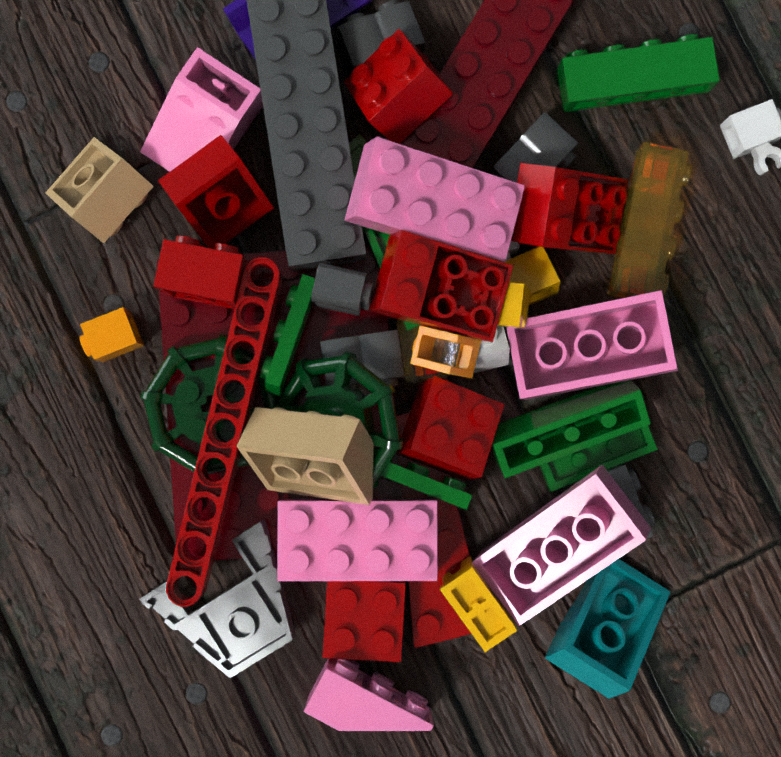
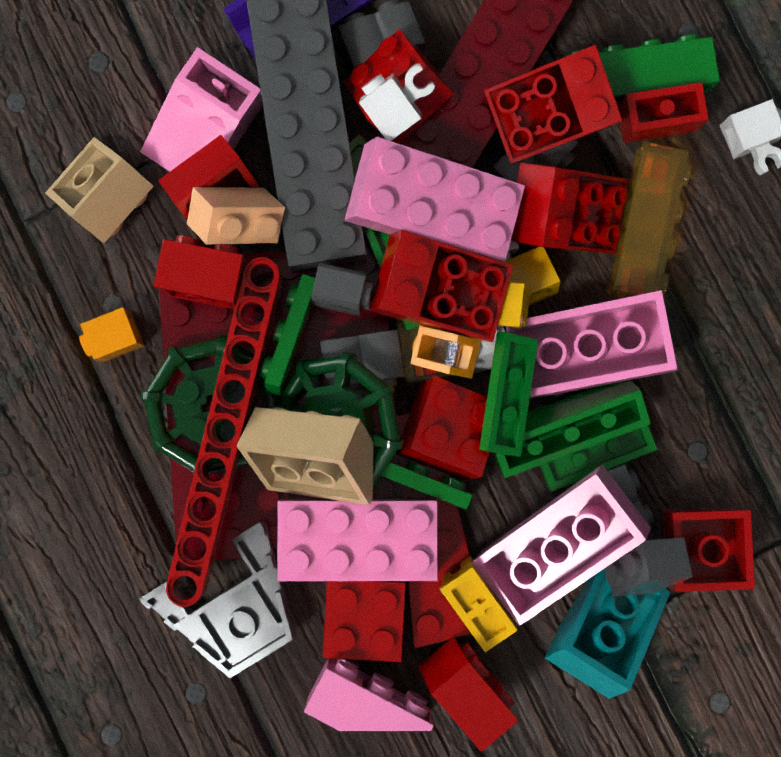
(235, 215): none -> light nougat brick
(391, 104): none -> white brick
(469, 692): none -> red brick
(508, 394): none -> green plate
(554, 104): none -> red slope
(649, 568): none -> dark grey brick
(663, 112): none -> red brick
(716, 545): none -> red brick

